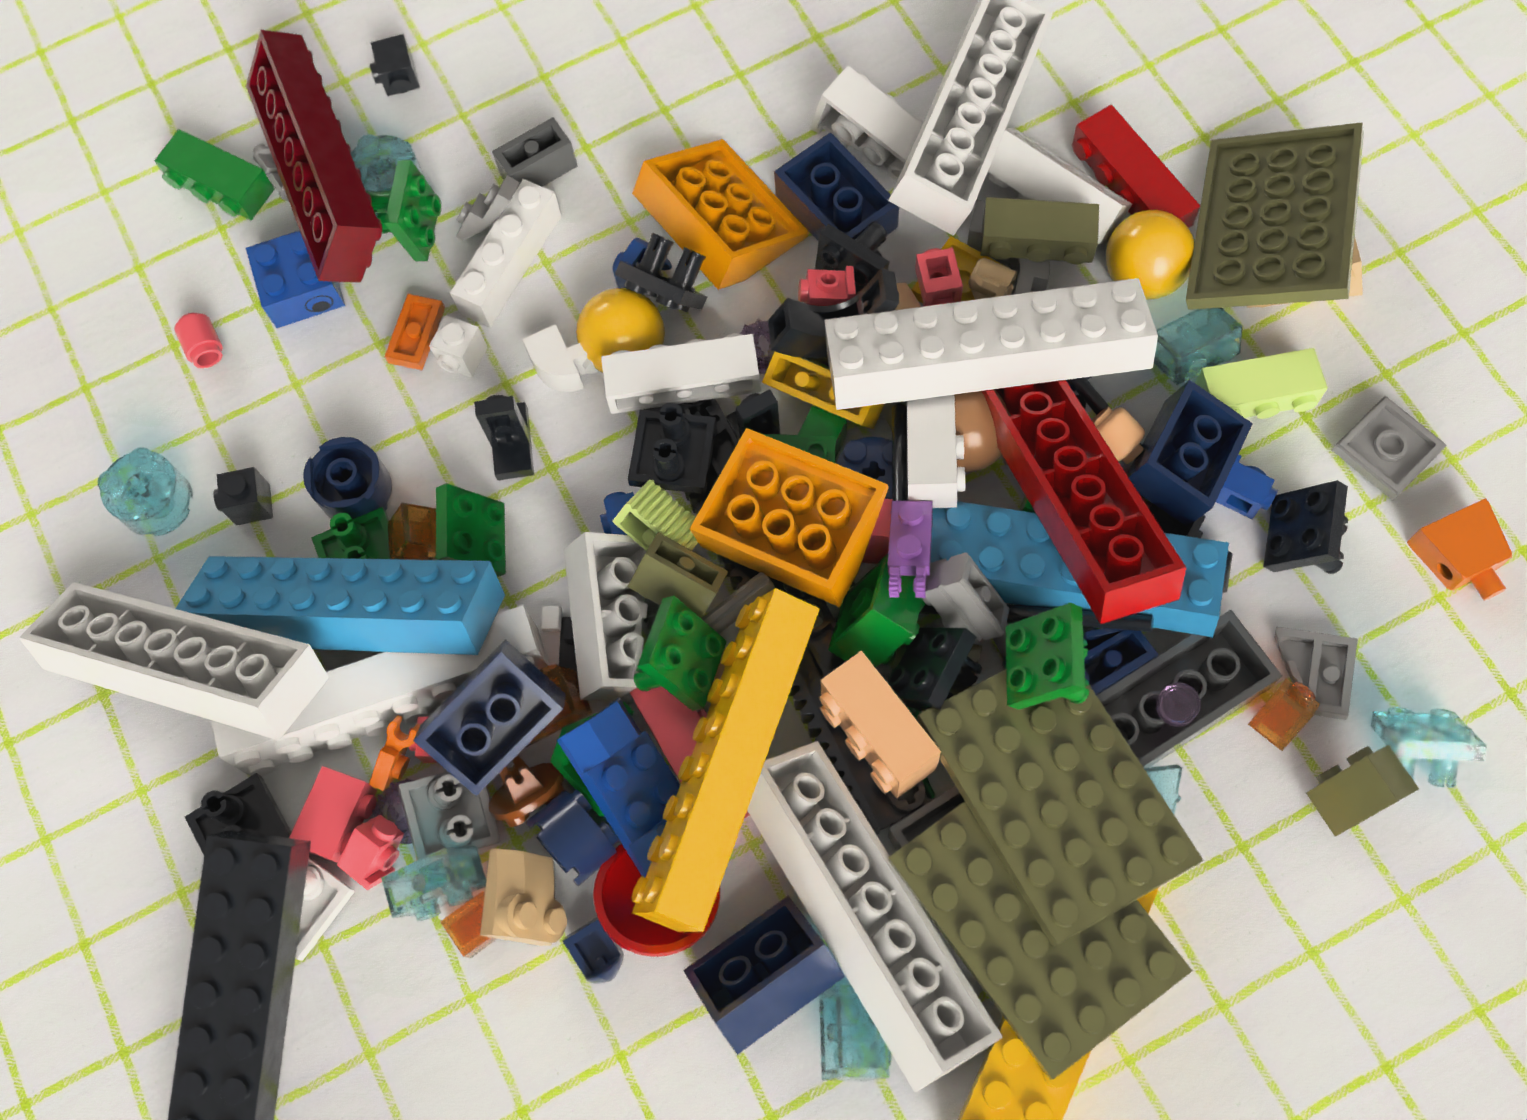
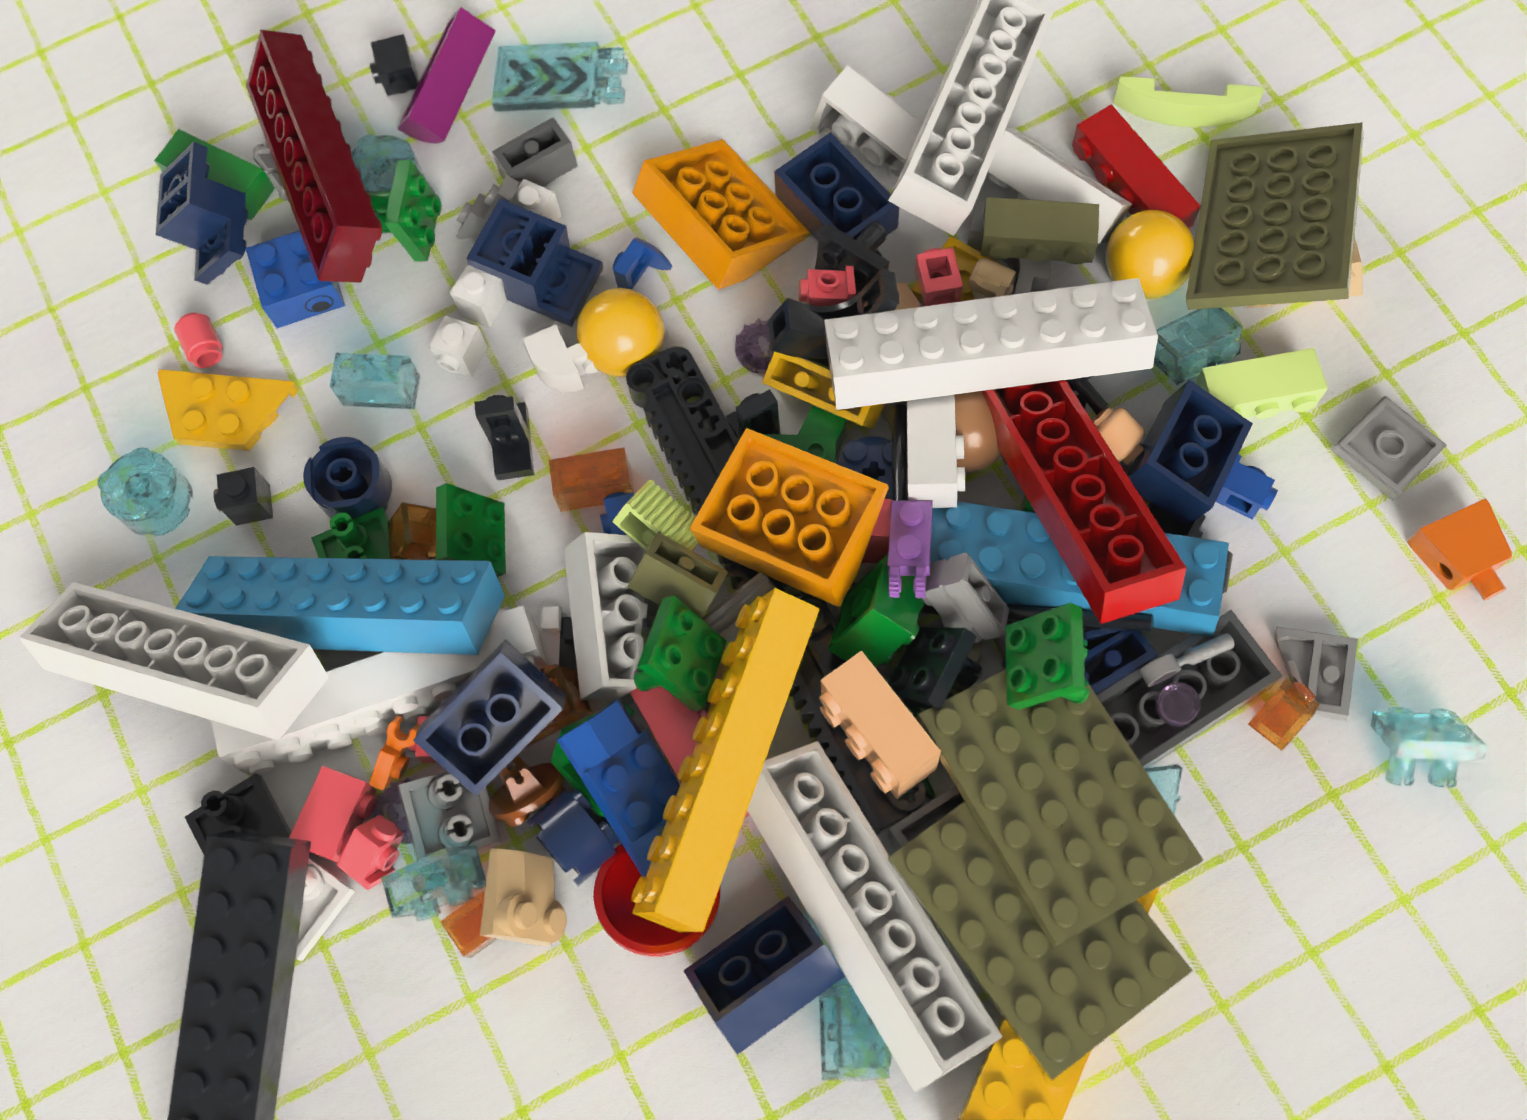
(201, 214): none -> dark blue bracket
(221, 408): none -> yellow wing
(375, 380): none -> clear light blue brick
(414, 332): orange plate -> none
(447, 78): none -> magenta brick
(535, 262): none -> dark blue bracket
(557, 76): none -> clear light blue tile
(589, 478): none -> clear orange brick
(594, 952): dark blue plate -> none
(648, 279): black plate -> none
(672, 449): black plate -> none
(681, 373): white brick -> none
(1168, 665): none -> light grey piece
(1186, 109): none -> yellowish green slope
(1307, 528): black plate -> none
(1362, 789): olive brick -> none

